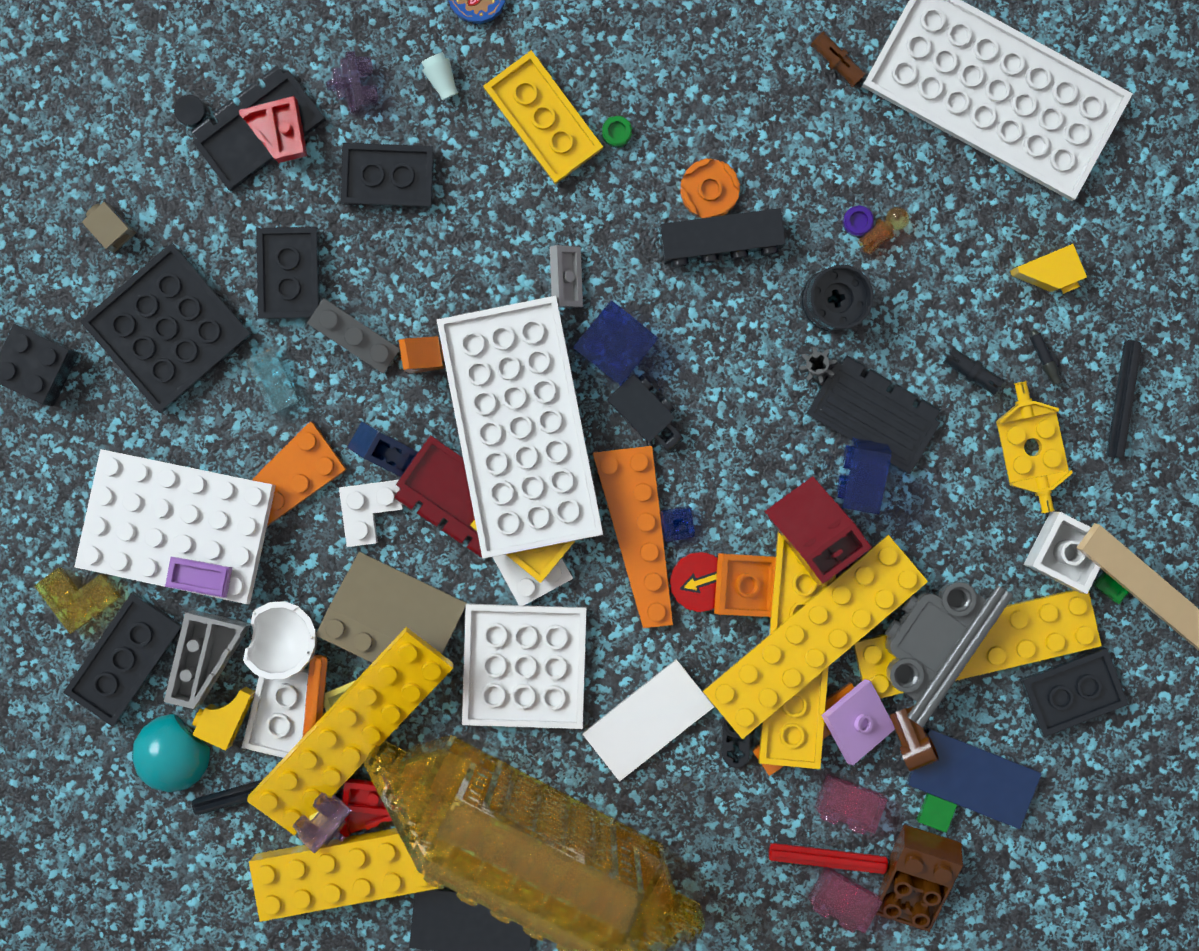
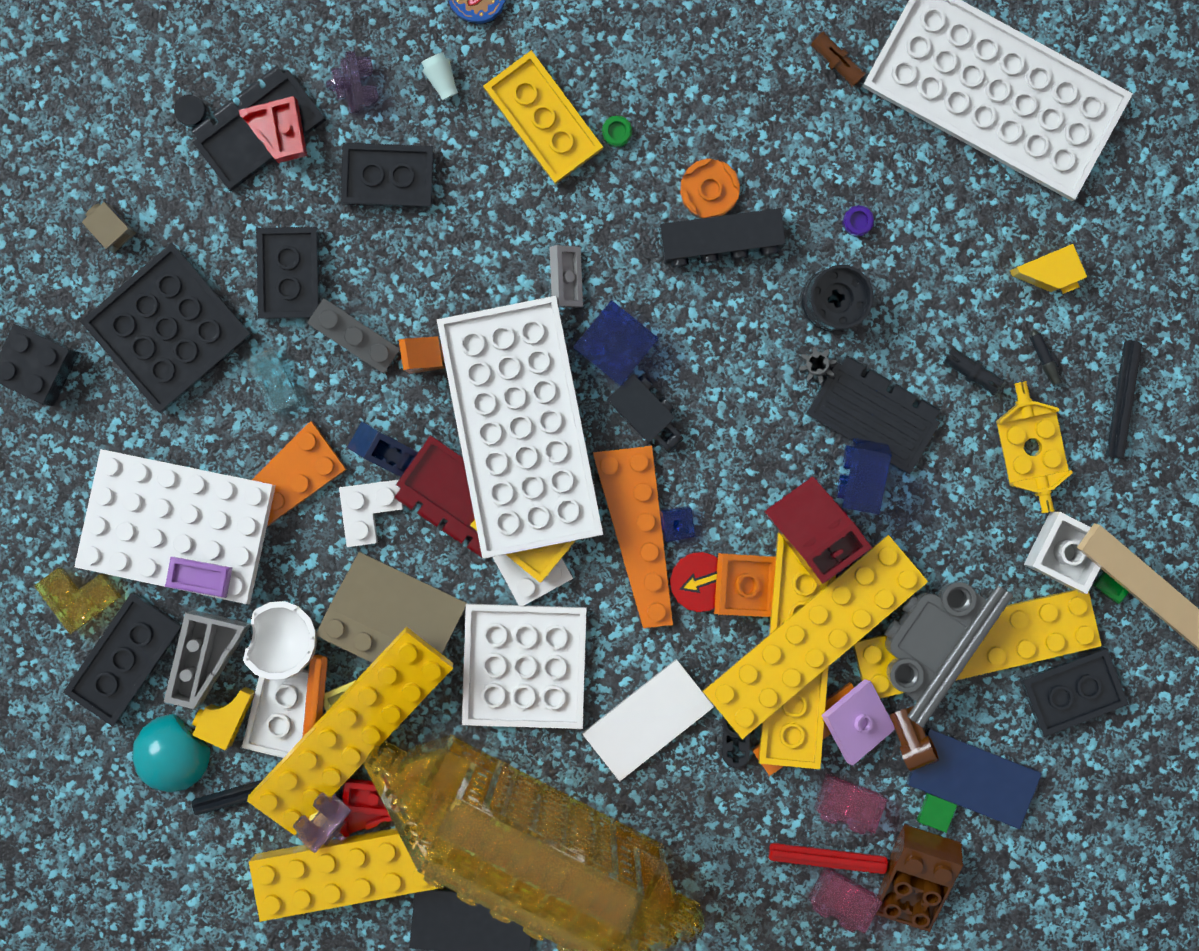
(896, 219): clear orange pin -> none

